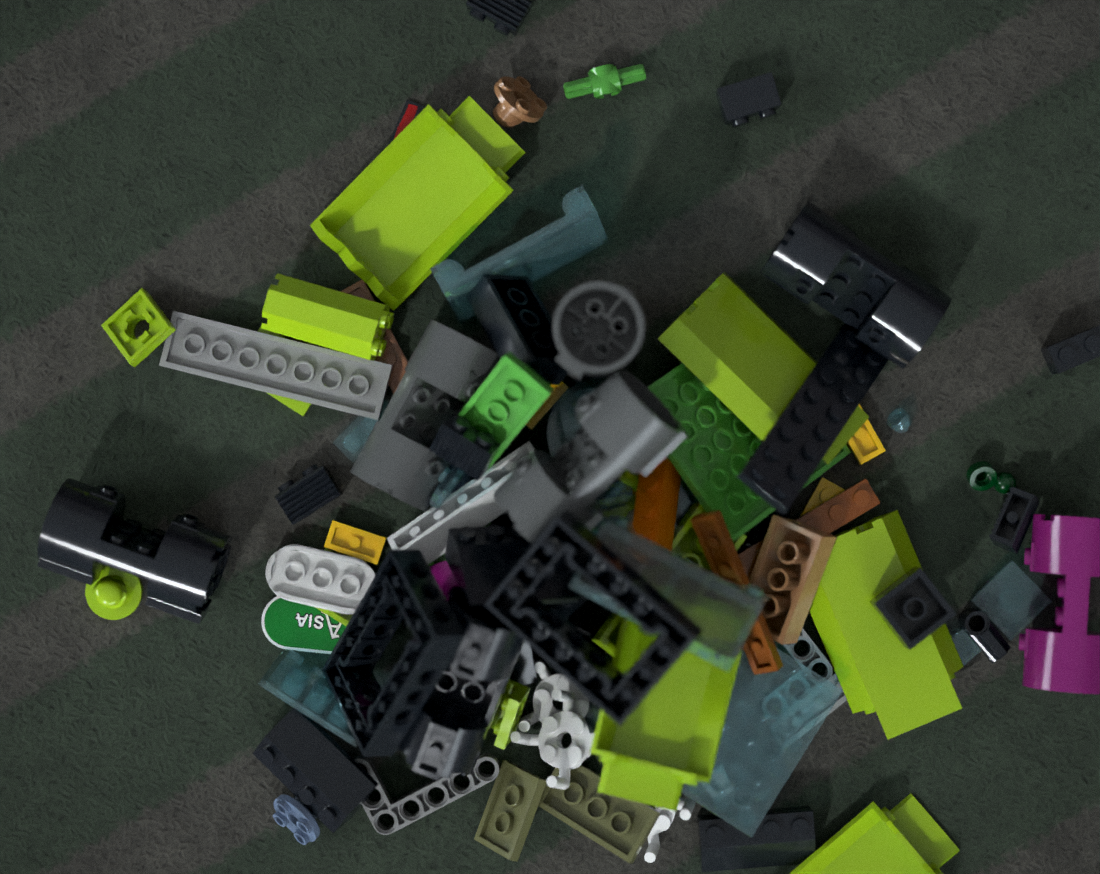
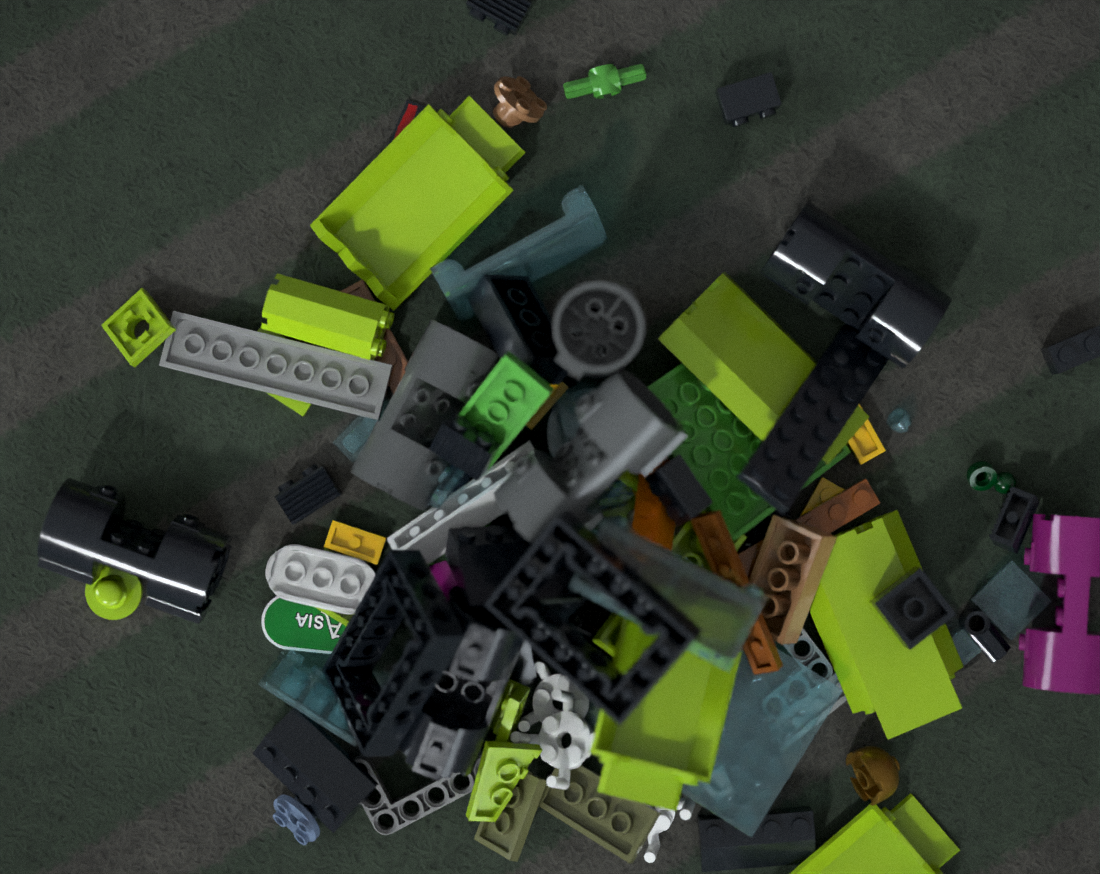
(497, 775): none -> lime wing
(678, 490): none -> black brick
(877, 777): none -> pearl gold cylinder

